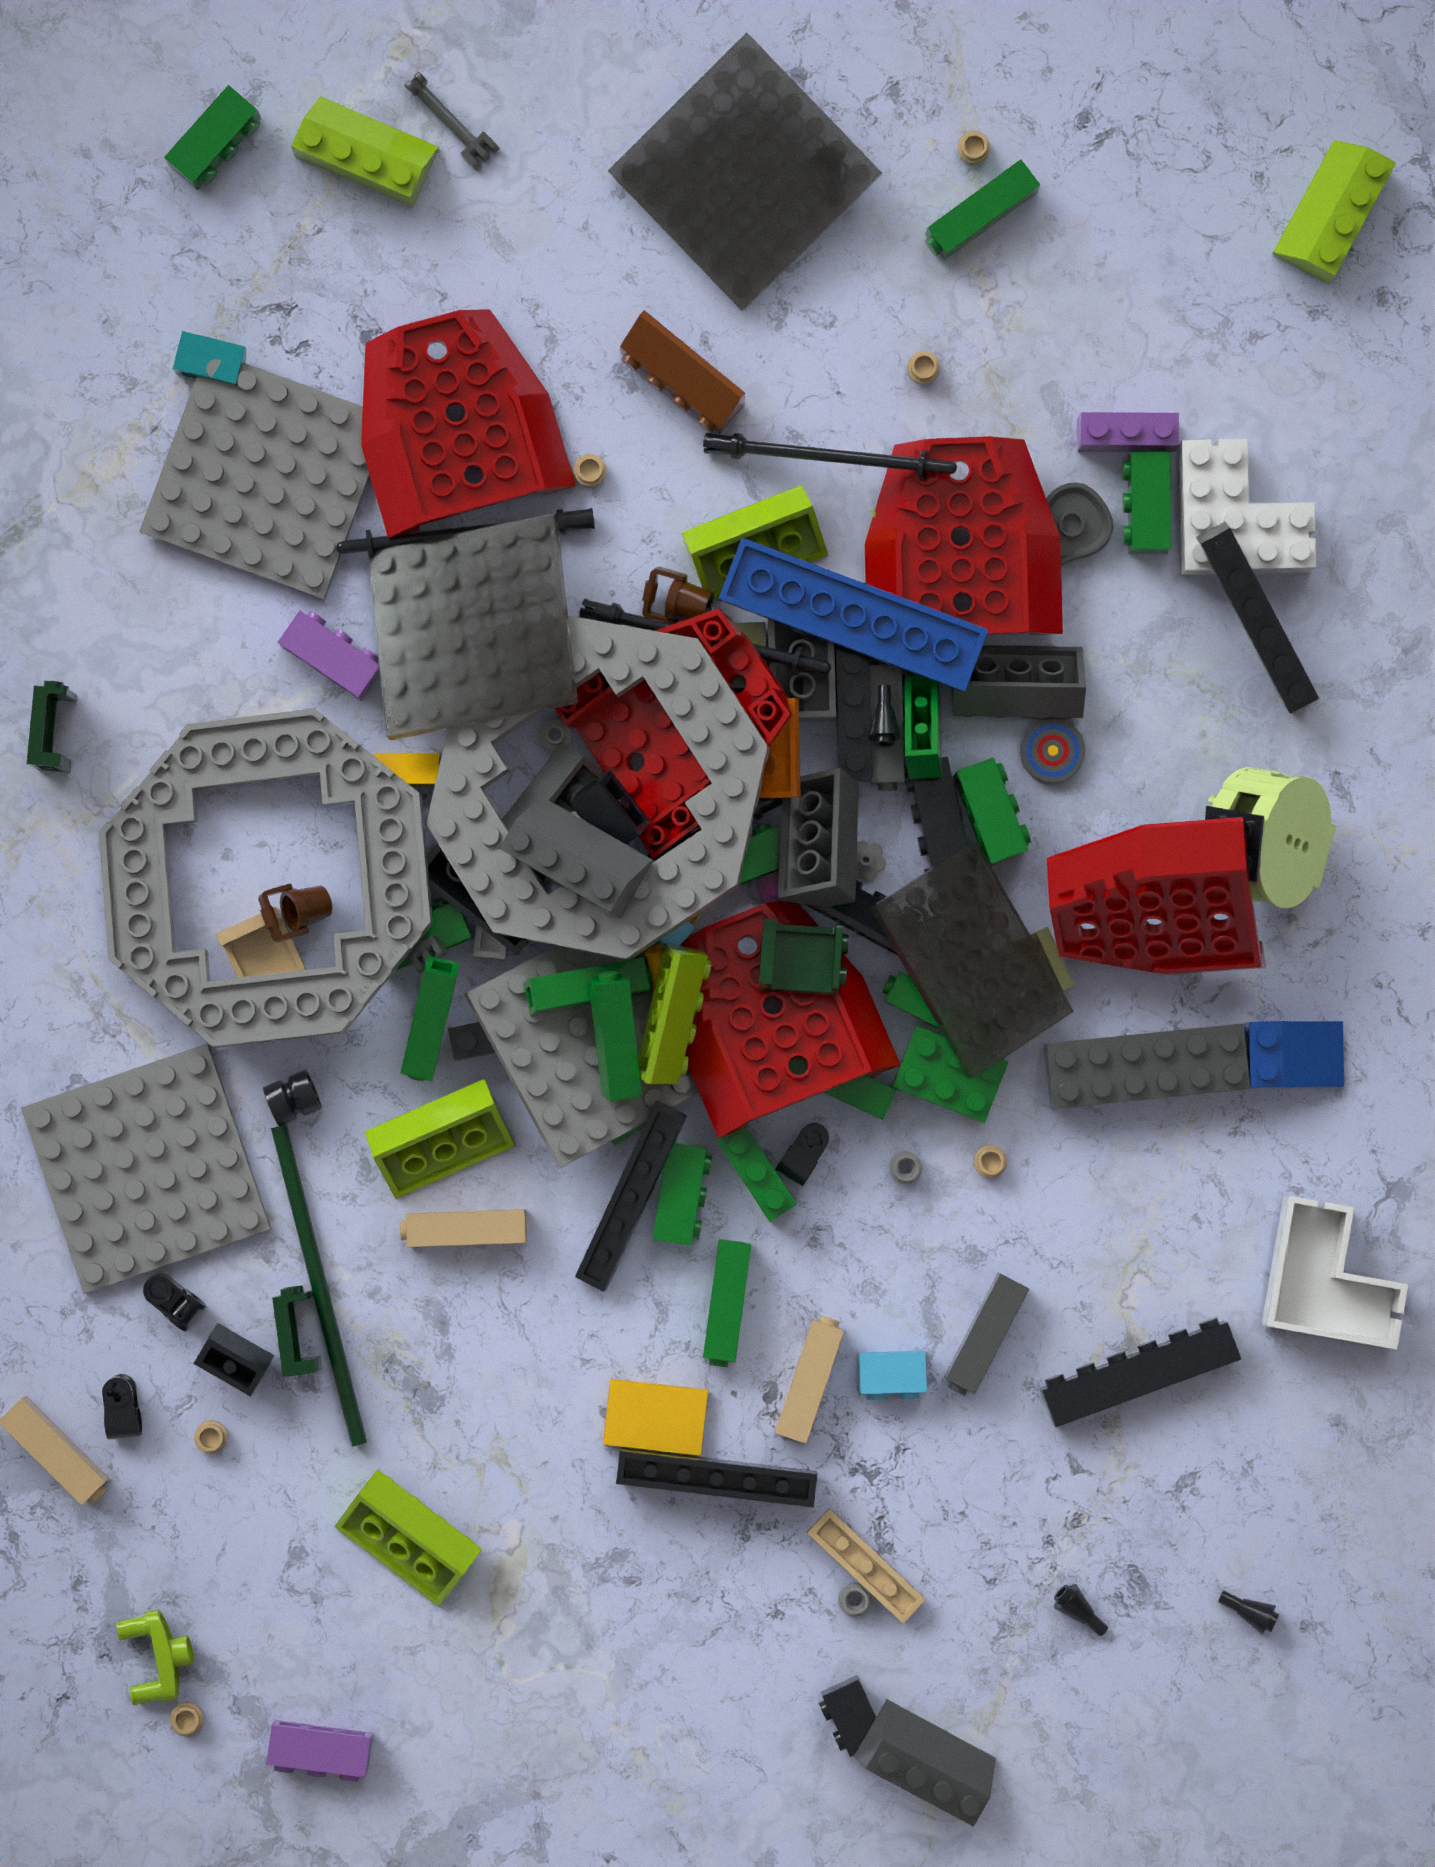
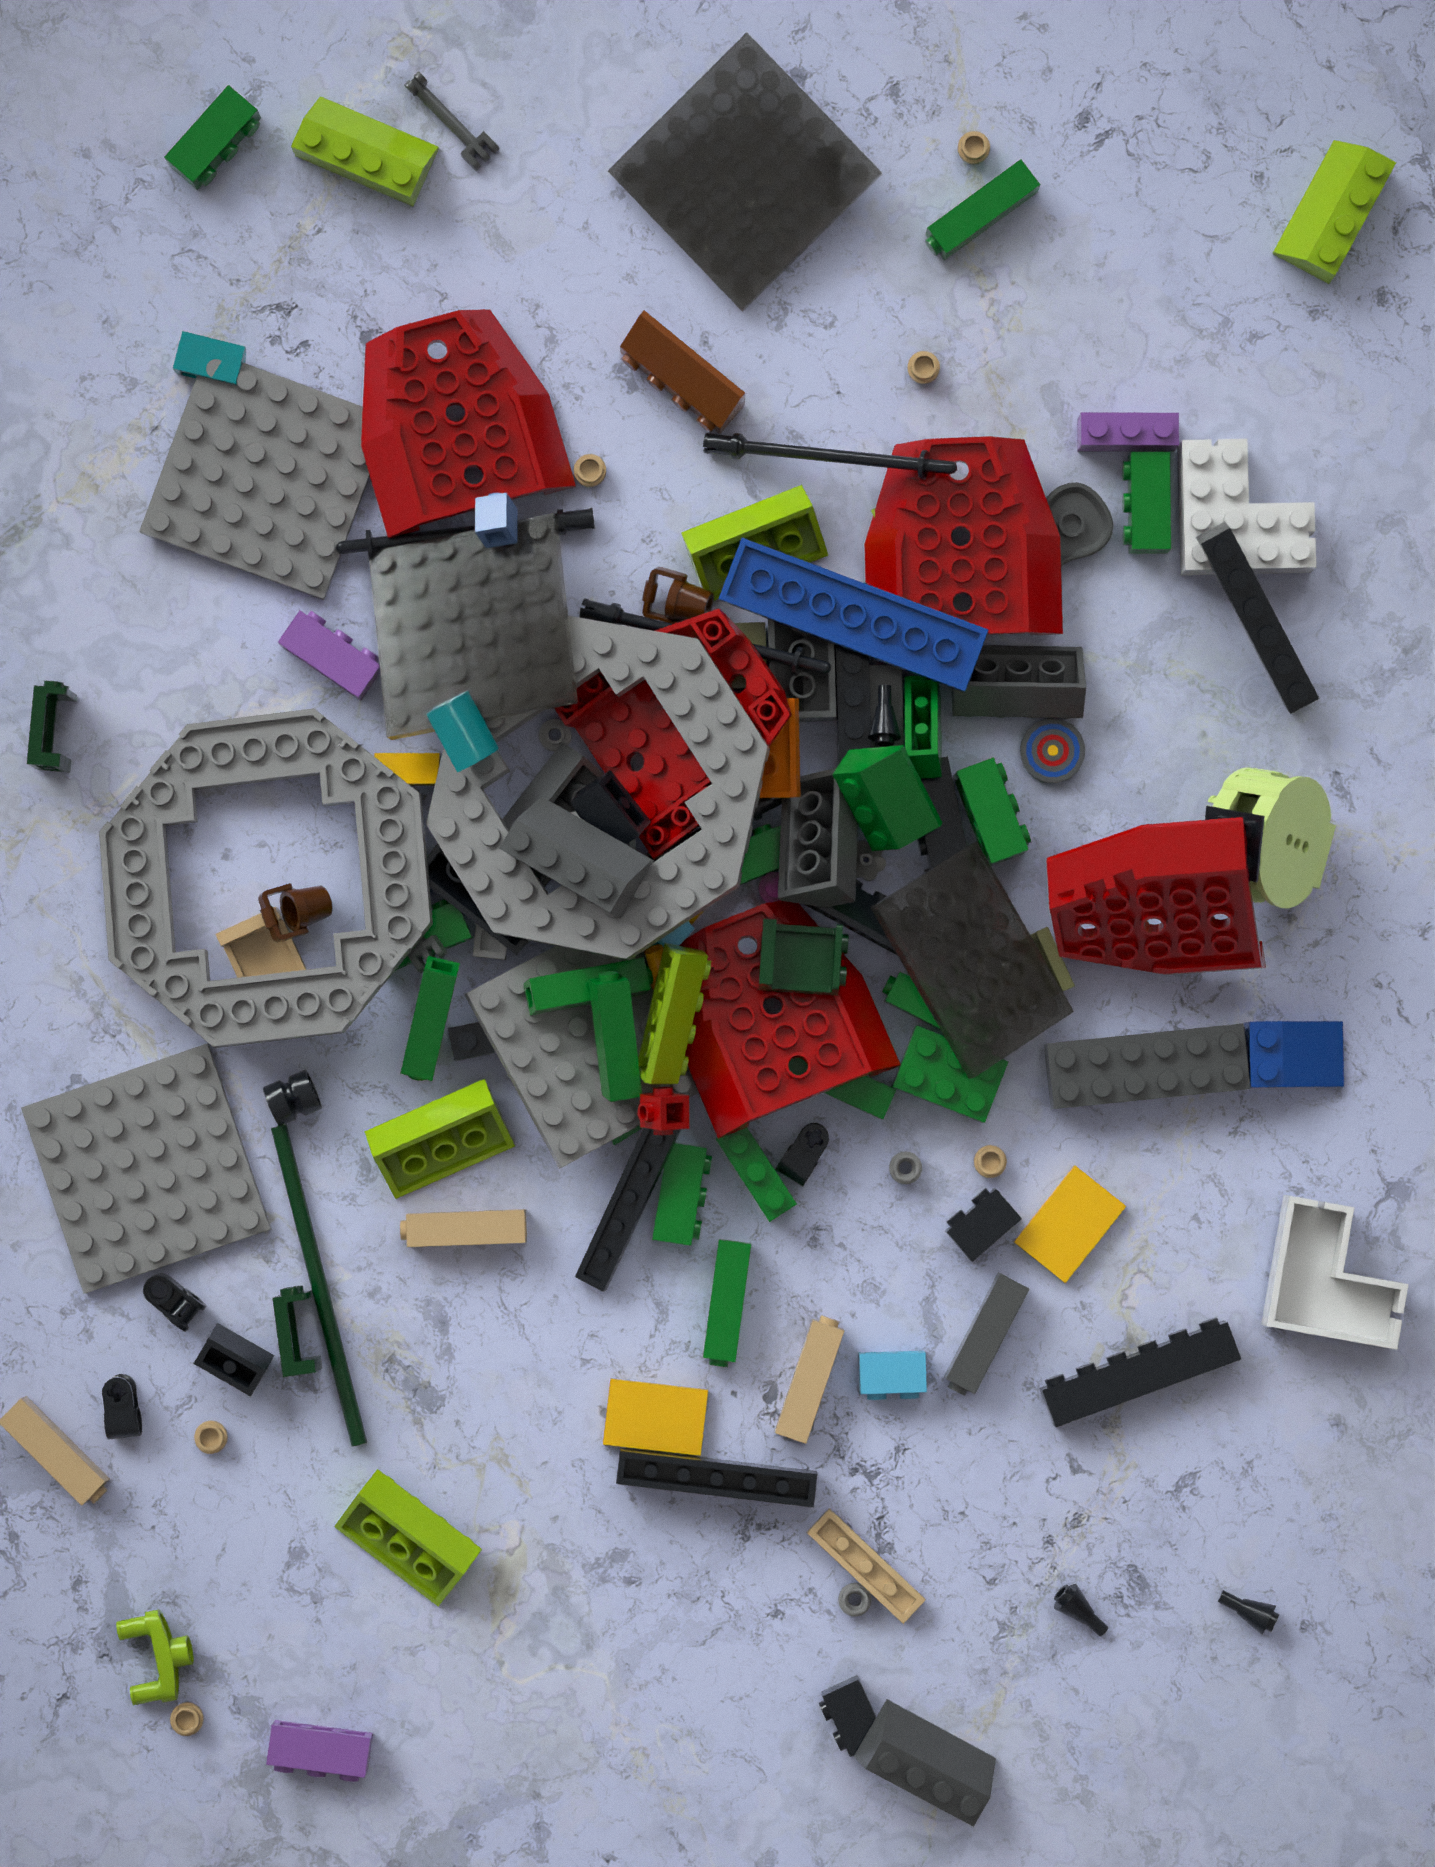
(462, 731): none -> teal brick
(496, 520): none -> brick
(664, 1111): none -> red brick
(886, 796): none -> green slope
(982, 1223): none -> black brick
(1069, 1224): none -> yellow tile

